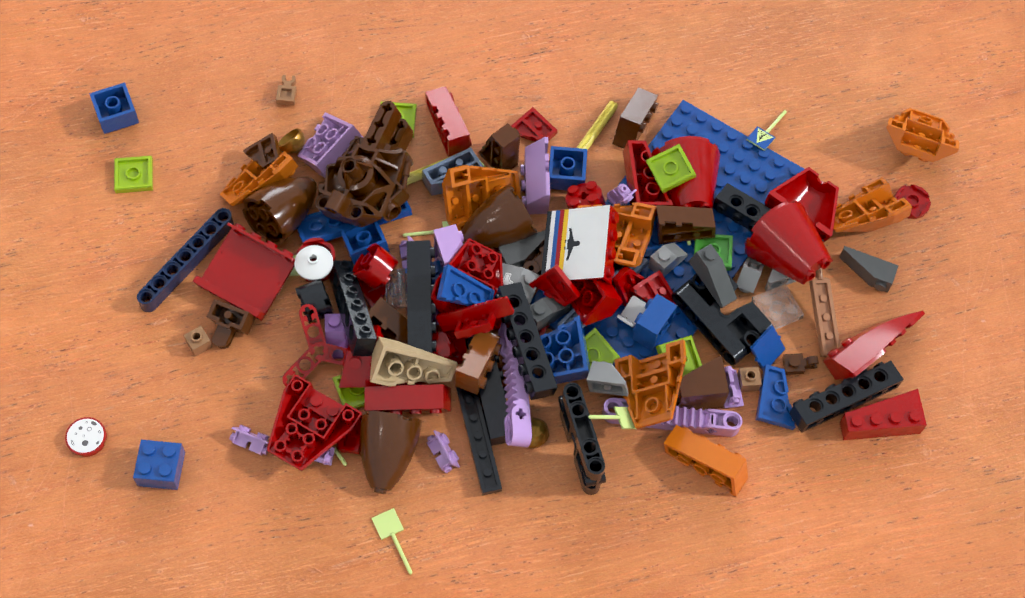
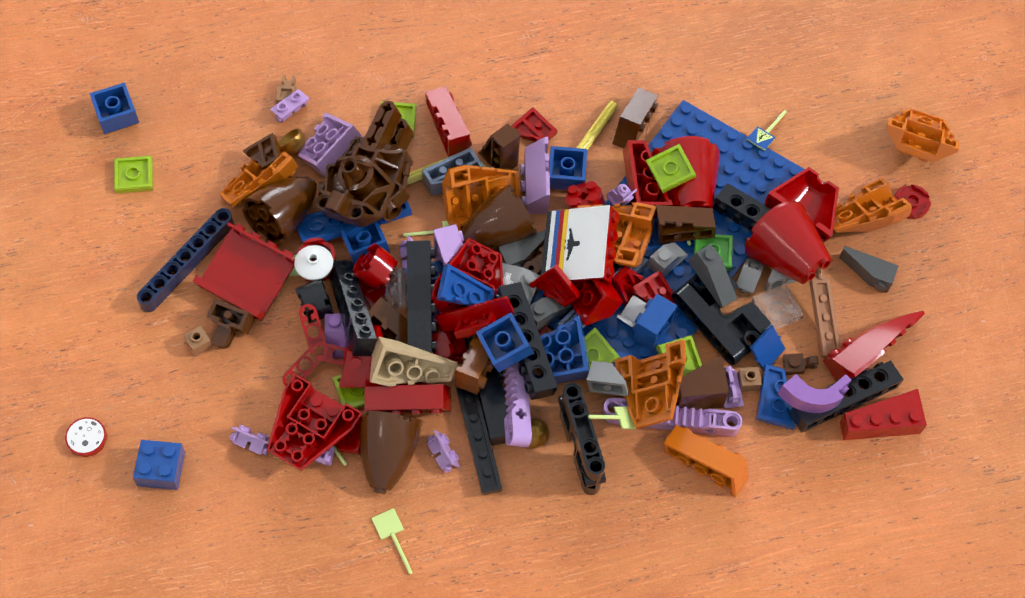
(291, 103): none -> lavender hinge
(504, 342): none -> blue brick
(813, 400): none -> medium lavender arch

